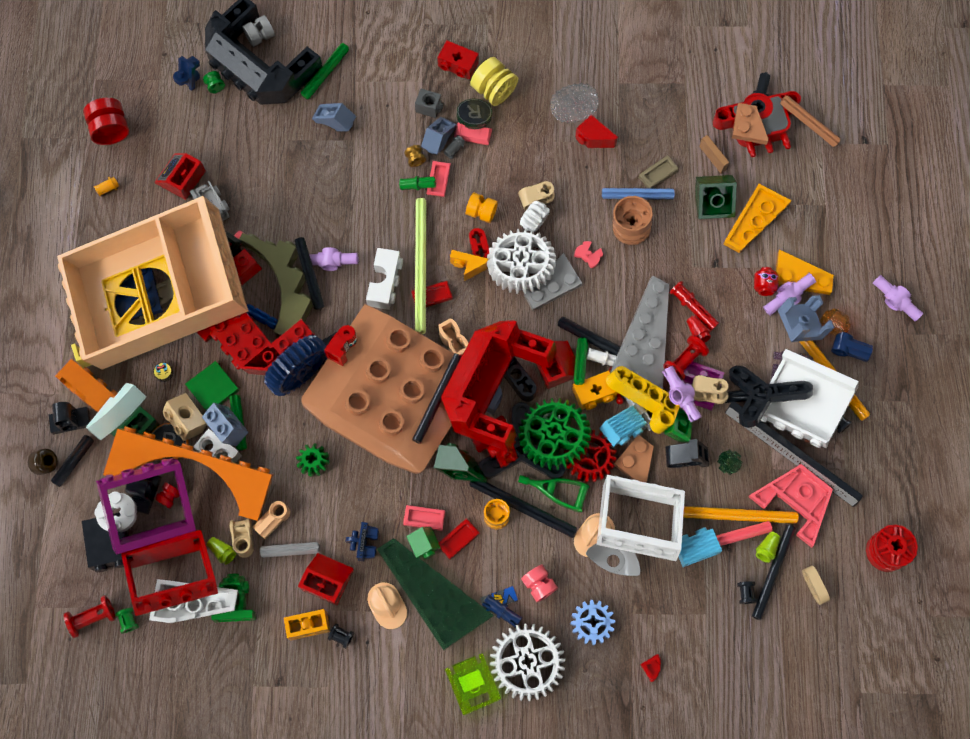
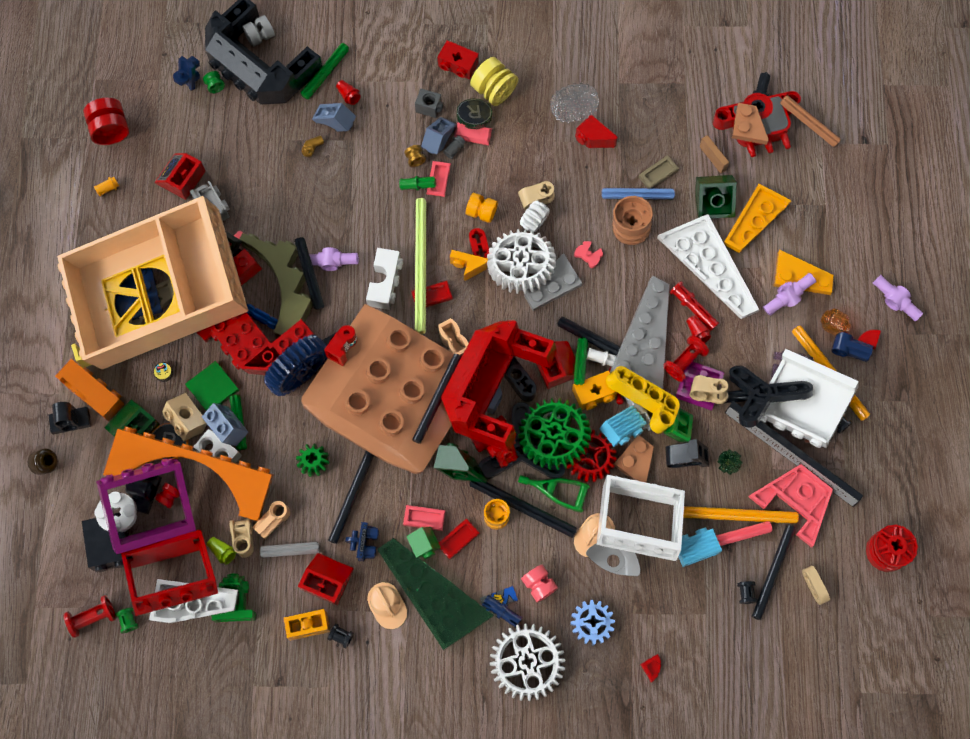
(72, 460): black axle -> none
(116, 411): light aqua slope -> none
(310, 145): none -> pearl gold arm
(349, 93): none -> red cone
(351, 497): none -> black piece
(471, 681): clear neon green container -> none
(681, 394): lavender pin -> none
(705, 254): none -> white wing
(766, 281): red head -> none
(768, 547): lime cone -> none
(802, 321): sand blue panel -> none
(870, 337): none -> red tile

